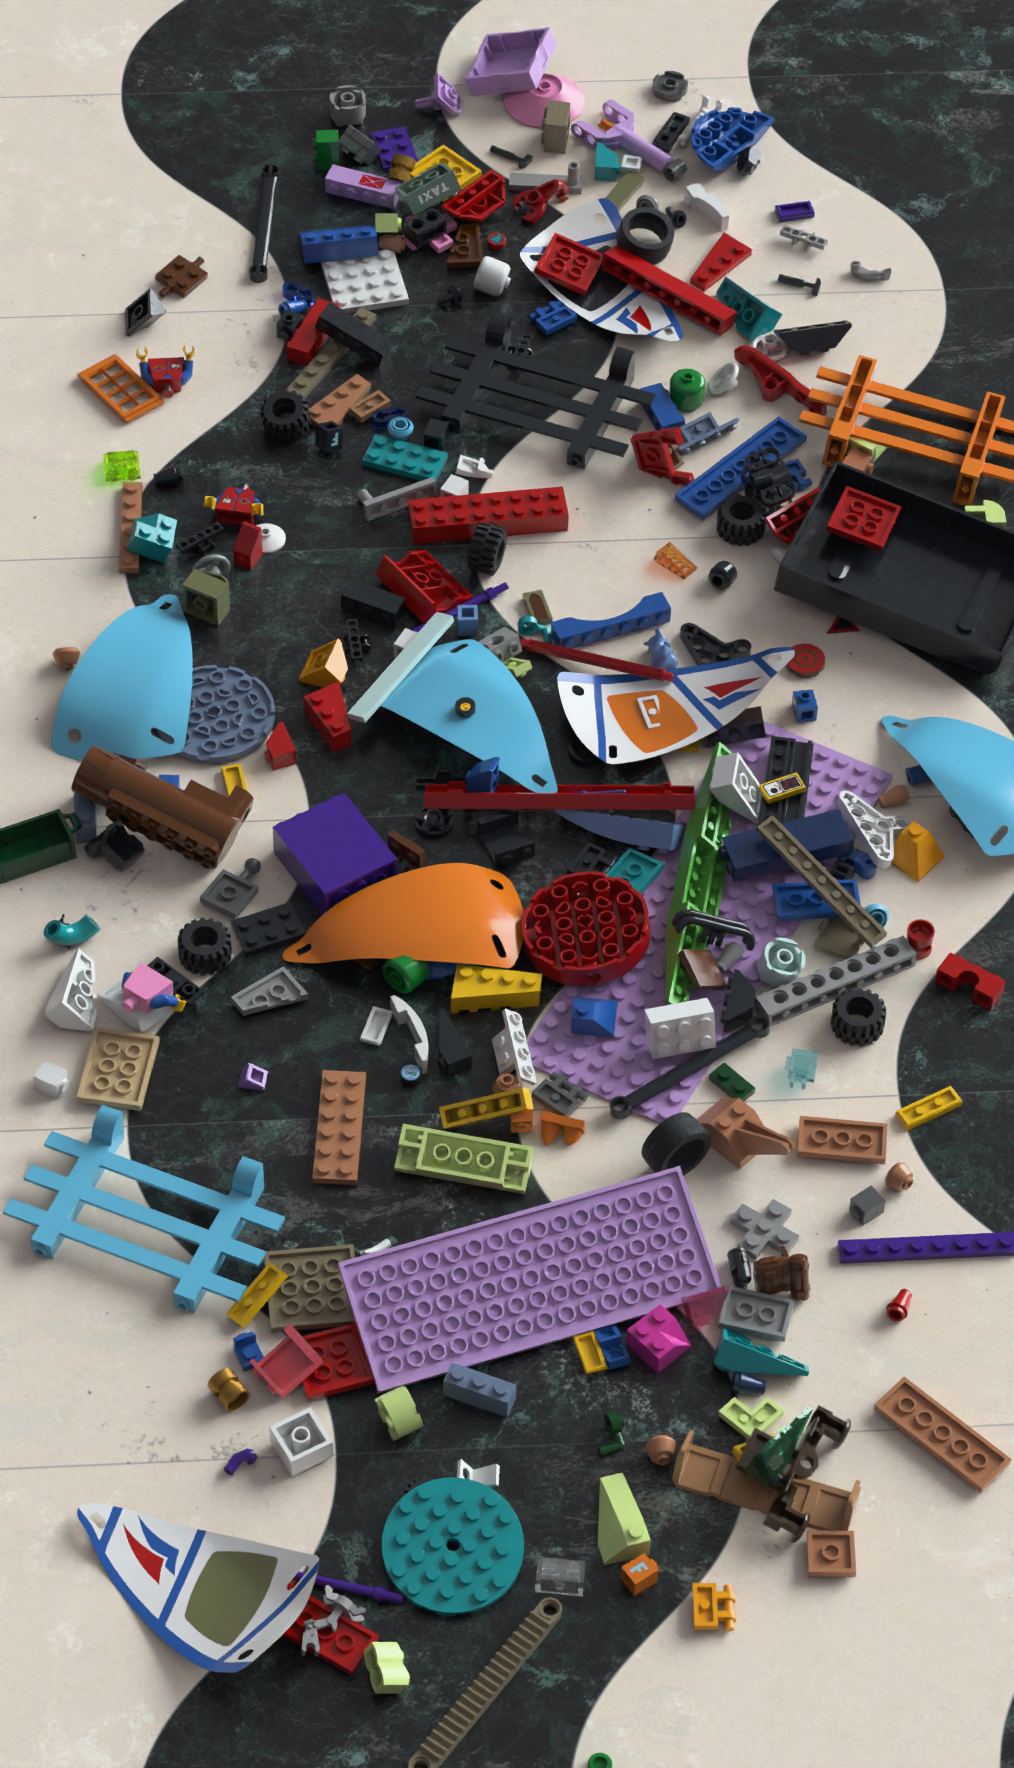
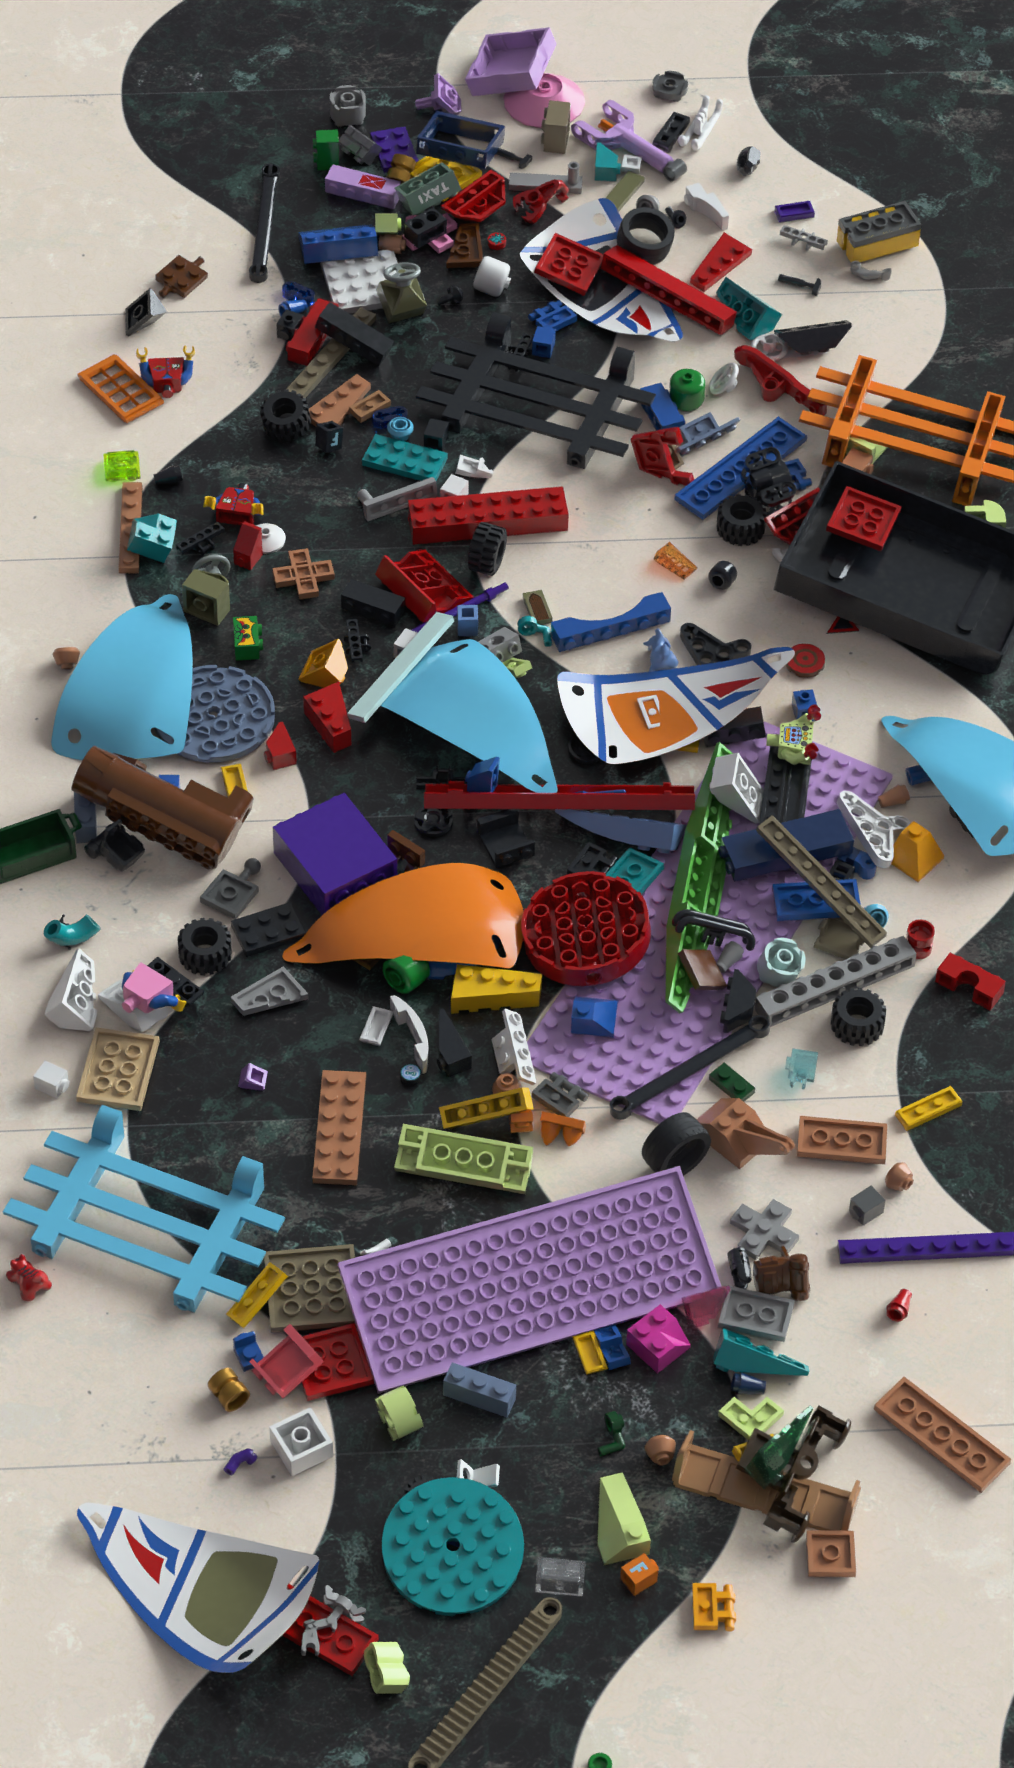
(28, 1278): none -> red animal
(246, 638): none -> green brick
(303, 573): none -> nougat plate
(378, 1593): dark purple bar -> none
(401, 292): none -> olive piece
(463, 127): none -> dark blue window
(465, 707): black tile -> none
(543, 342): none -> blue brick
(597, 660): red piece -> none
(680, 1028): white brick -> none
(722, 135): blue brick -> none
(782, 788): tile -> none
(796, 738): none -> torso
(879, 232): none -> piece

